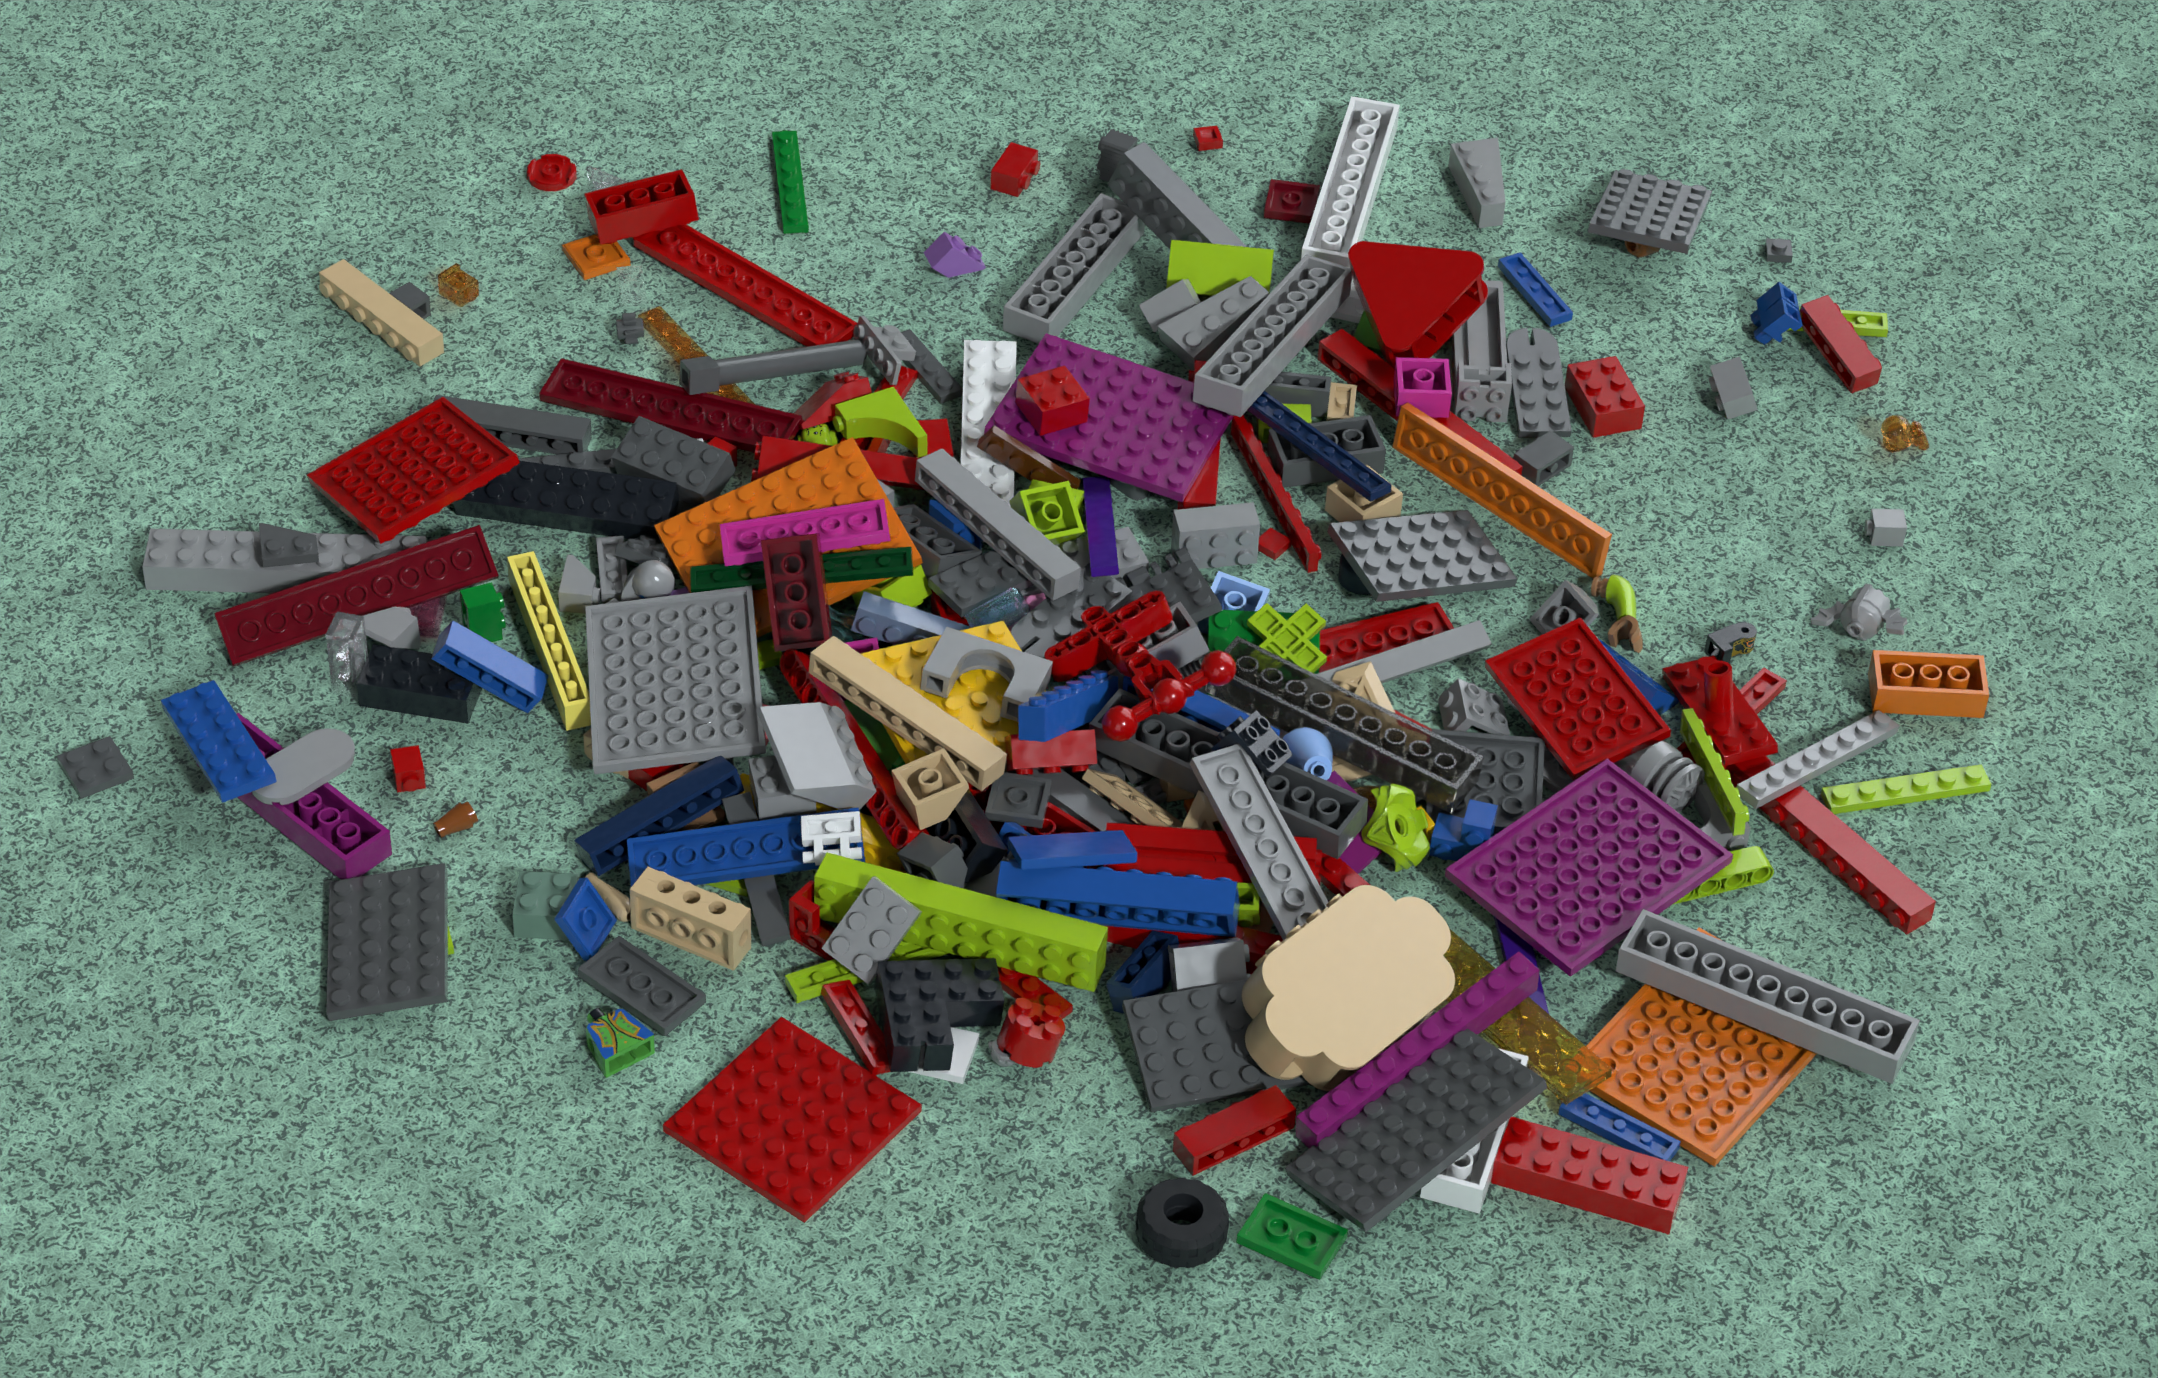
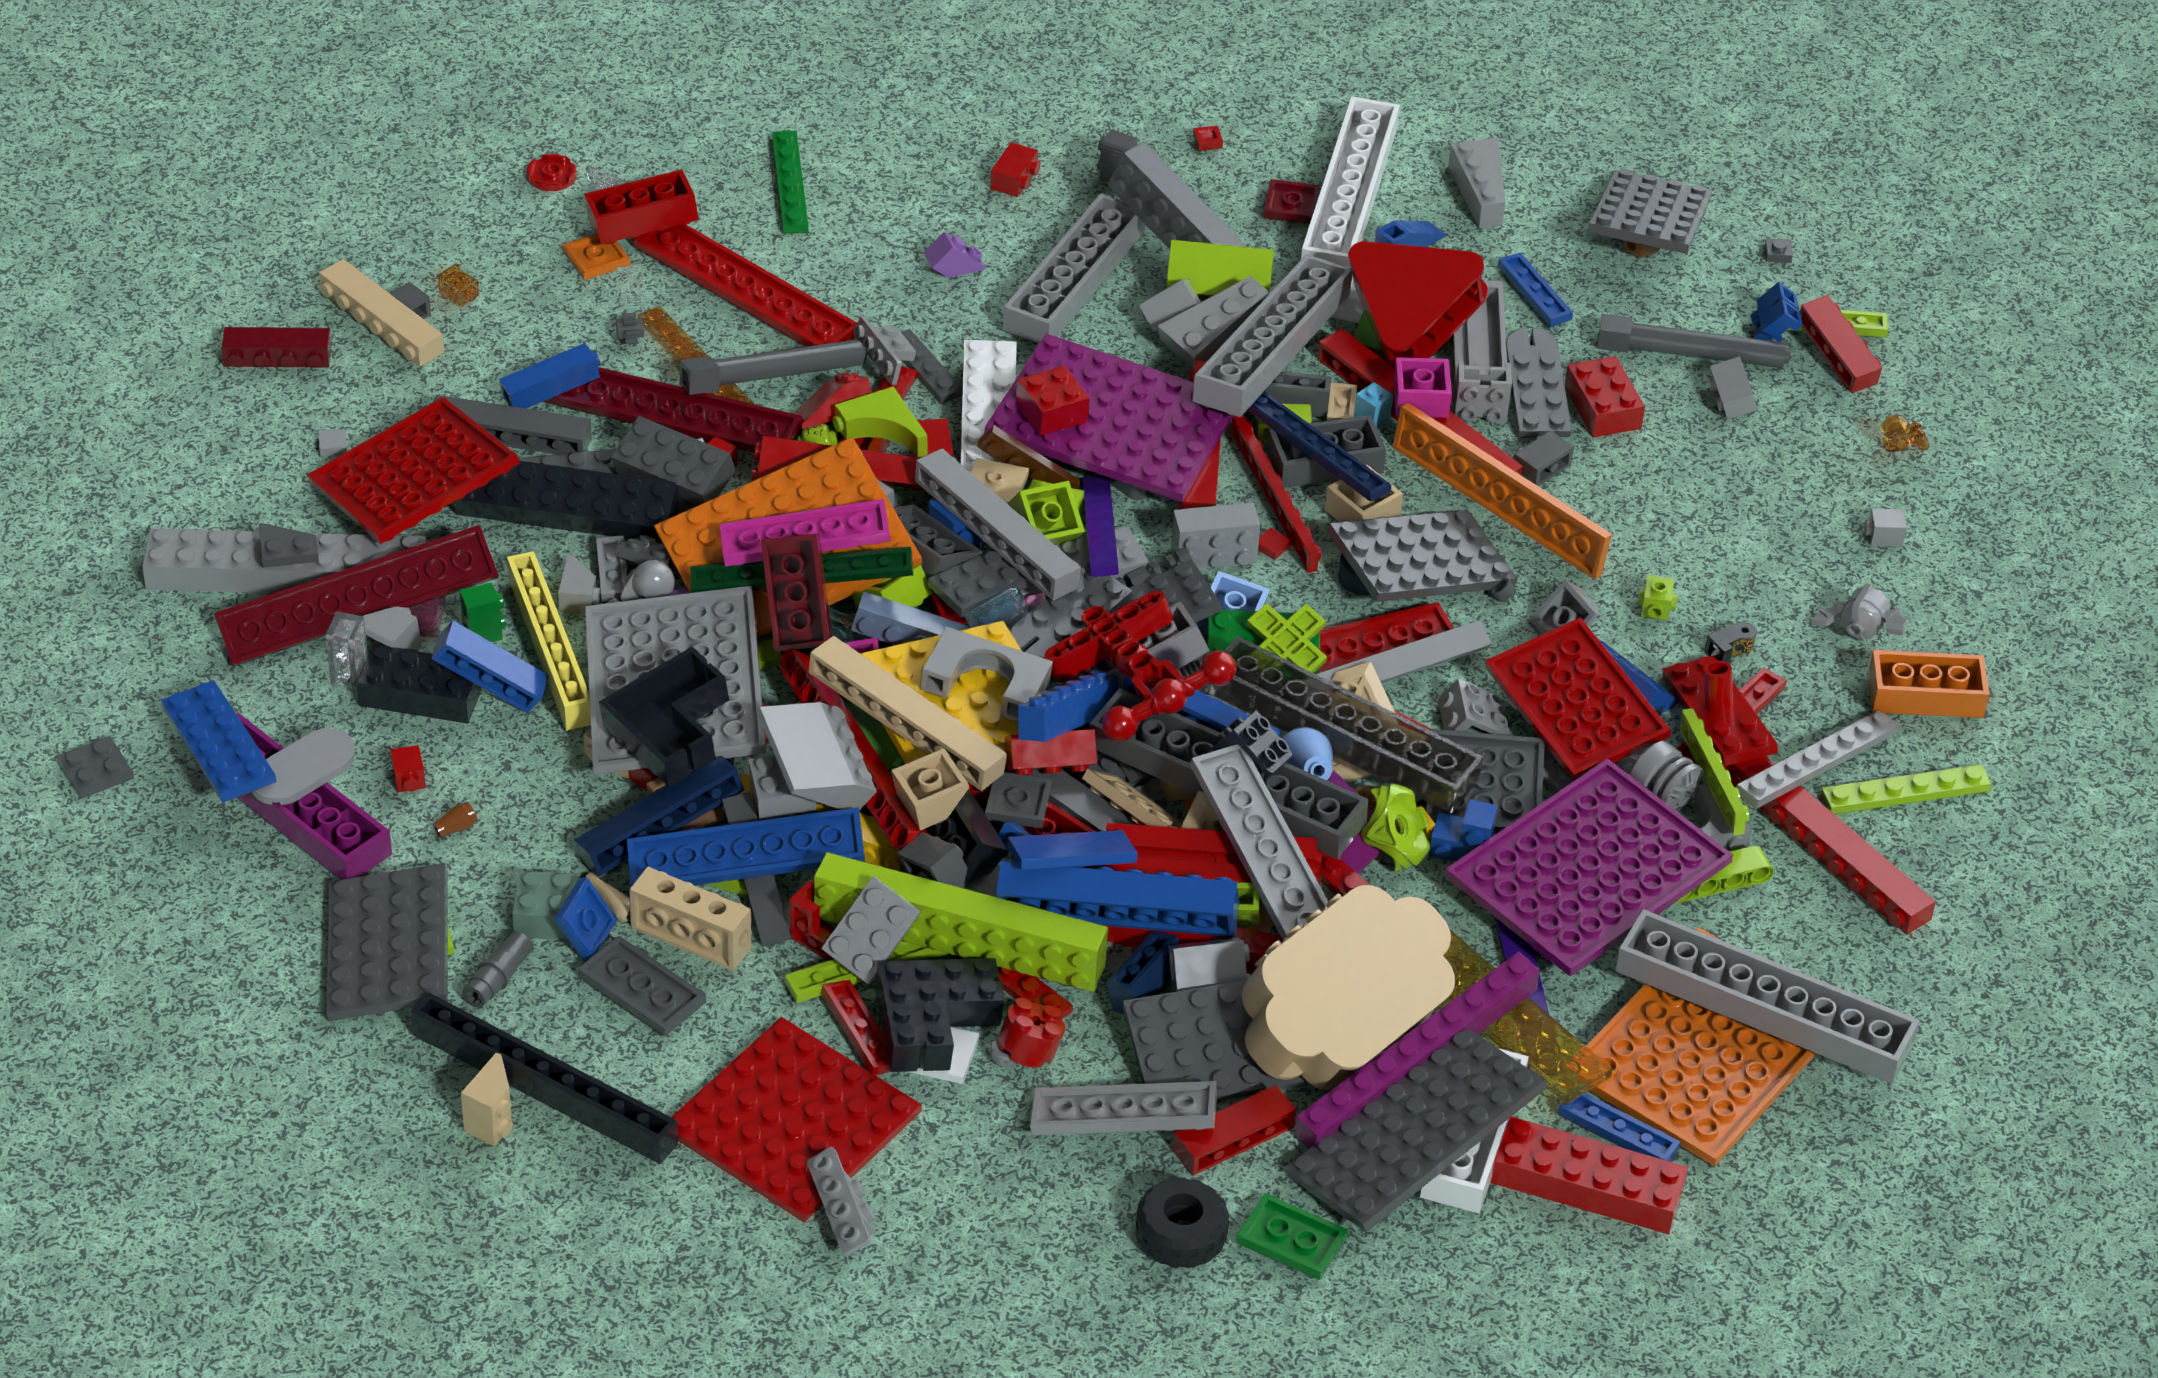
(276, 347): none -> dark red brick
(332, 442): none -> light grey tile
(487, 1103): none -> tan slope
(495, 972): none -> dark grey piece
(546, 1078): none -> black brick
(550, 377): none -> blue brick
(617, 1040): torso -> none
(660, 712): none -> black piece
(830, 830): white plate -> none
(842, 1201): none -> light grey bracket
(1001, 478): none -> tan plate
(1124, 1108): none -> light grey plate
(1374, 402): none -> medium azure brick
(1409, 233): none -> blue slope
(1503, 590): none -> dark grey hinge
(1620, 334): none -> dark grey brick
(1622, 597): piece -> none
(1657, 597): none -> lime brick

